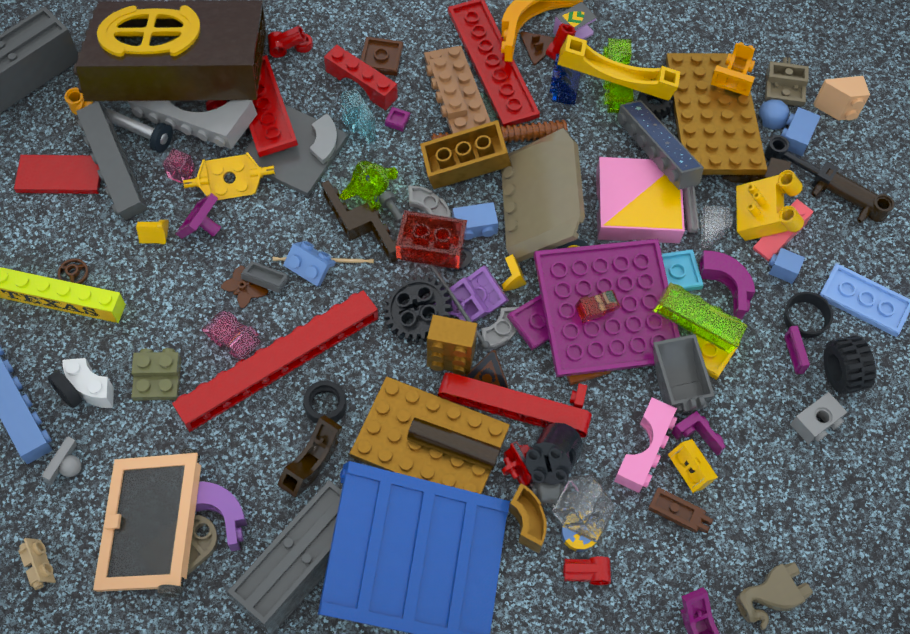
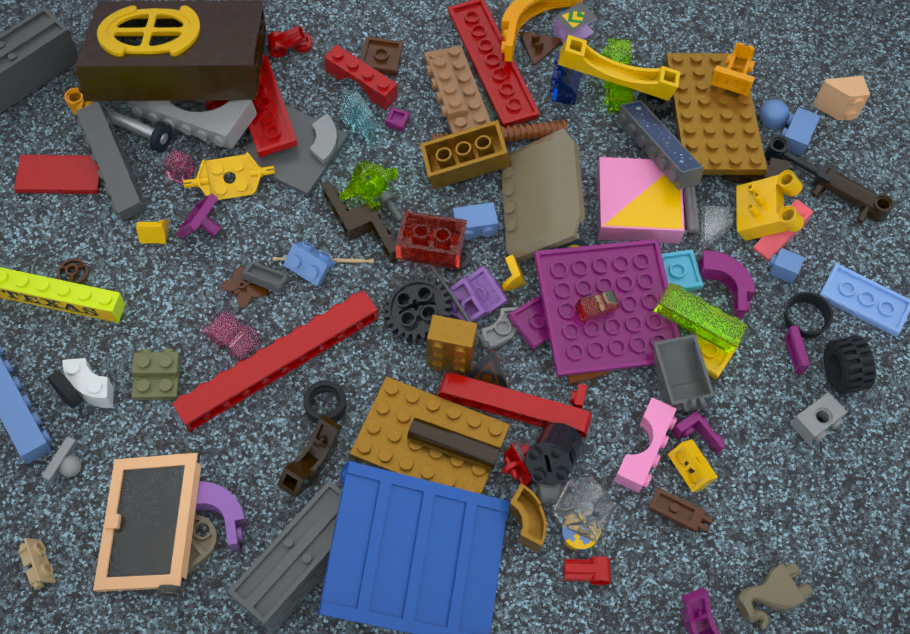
(427, 201): light grey tile -> none
(561, 35): red piece -> none
(786, 82): dark tan plate -> none

